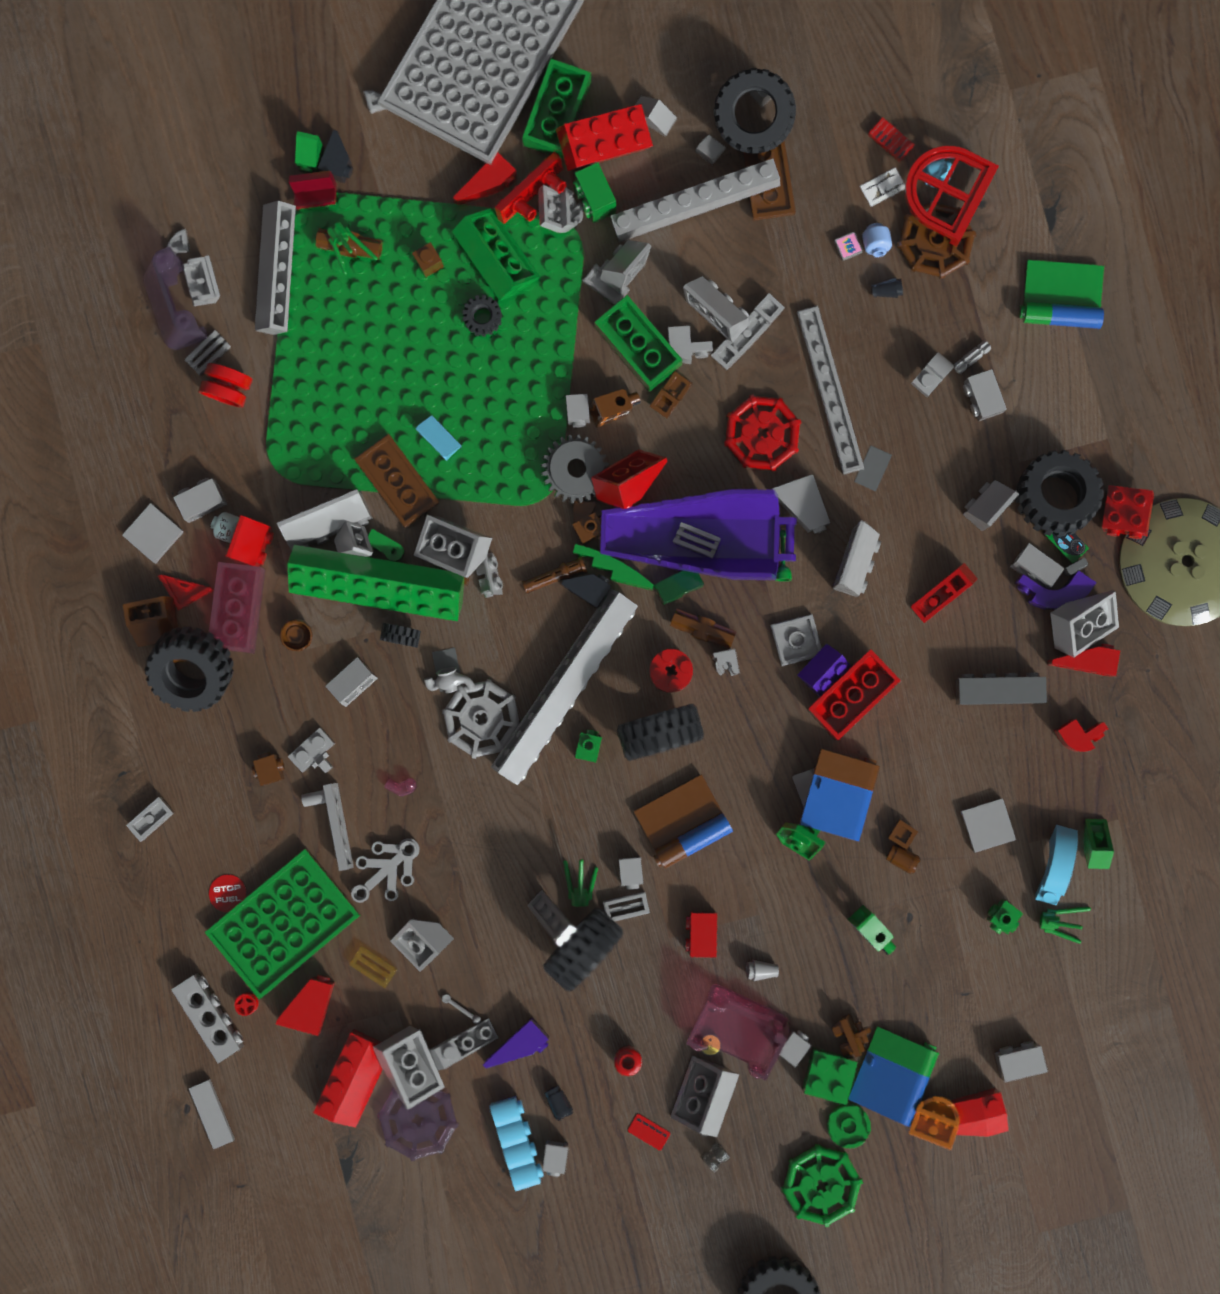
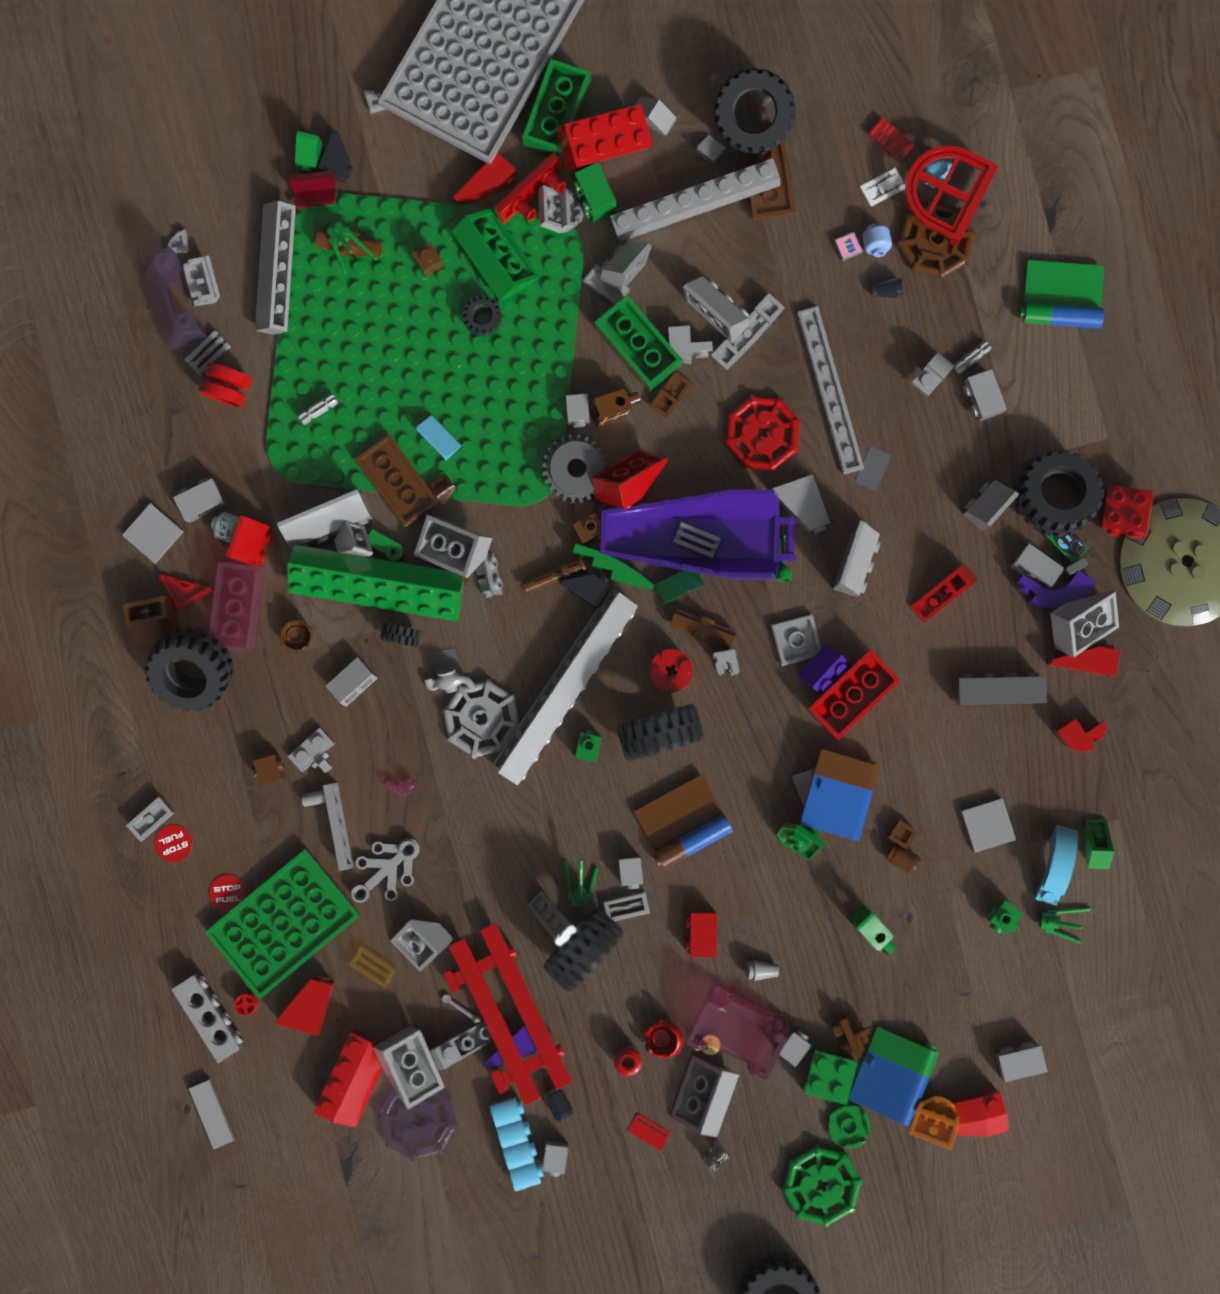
(173, 843): none -> red sticker
(317, 408): none -> light grey axle
(442, 488): none -> reddish brown slope
(517, 1068): none -> red fence
(663, 1039): none -> red hair

